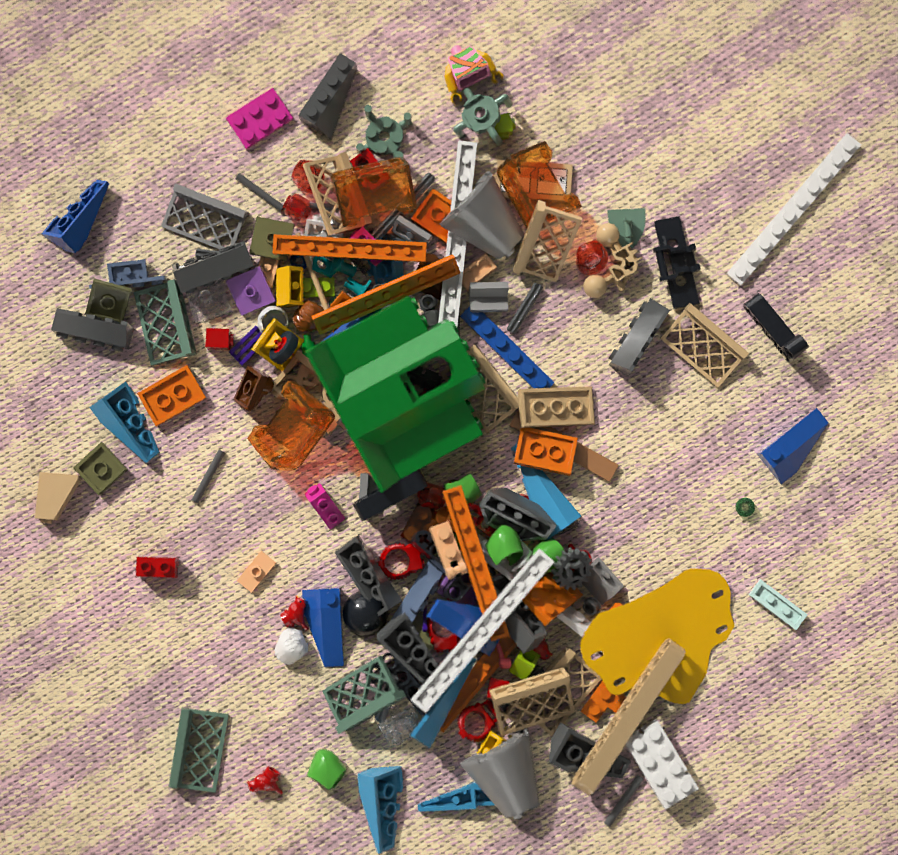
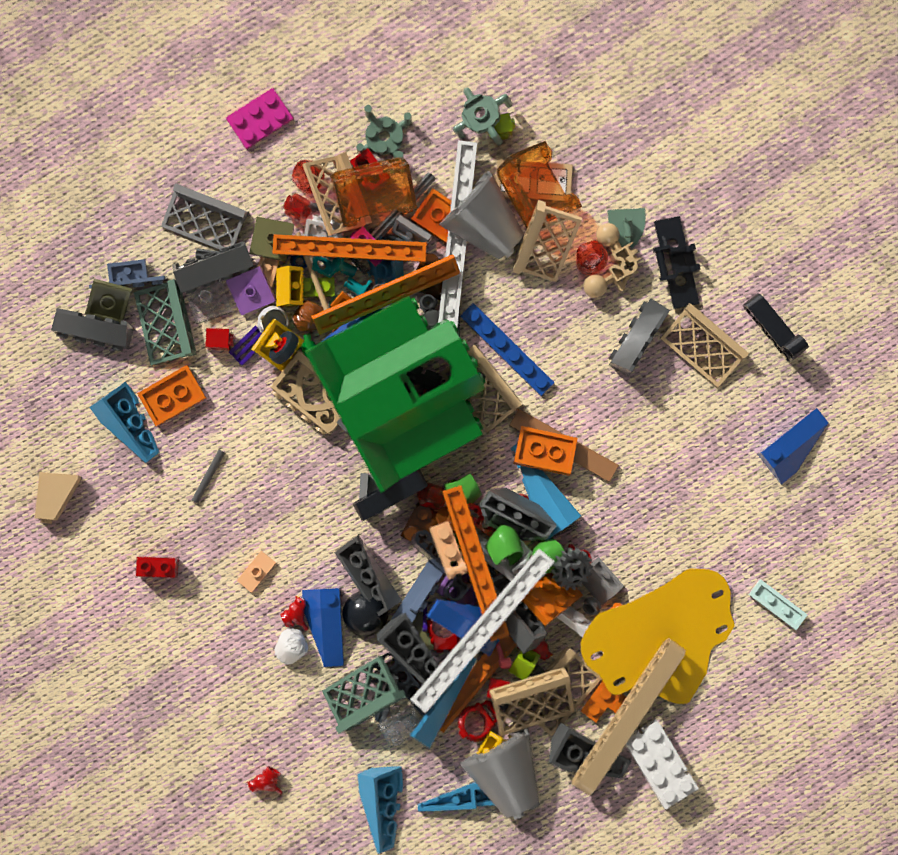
(75, 226): blue wedge -> none
(100, 468): olive plate -> none
(181, 749): sand green fence -> none
(252, 388): reddish brown slope -> none
(260, 192): dark grey bar -> none
(292, 430): clear orange windscreen -> none
(324, 506): dark pink bracket -> none
(326, 768): bright green piece -> none
(329, 97): dark grey wedge -> none
(413, 554): red piece -> none
(468, 68): torso -> none
(478, 271): light nougat plate -> none
(488, 296): light grey panel -> none
(524, 308): dark grey axle -> none
(556, 407): tan tile -> none
(623, 801): dark grey bar -> none
(751, 507): clear green plate -> none
(793, 209): white plate -> none

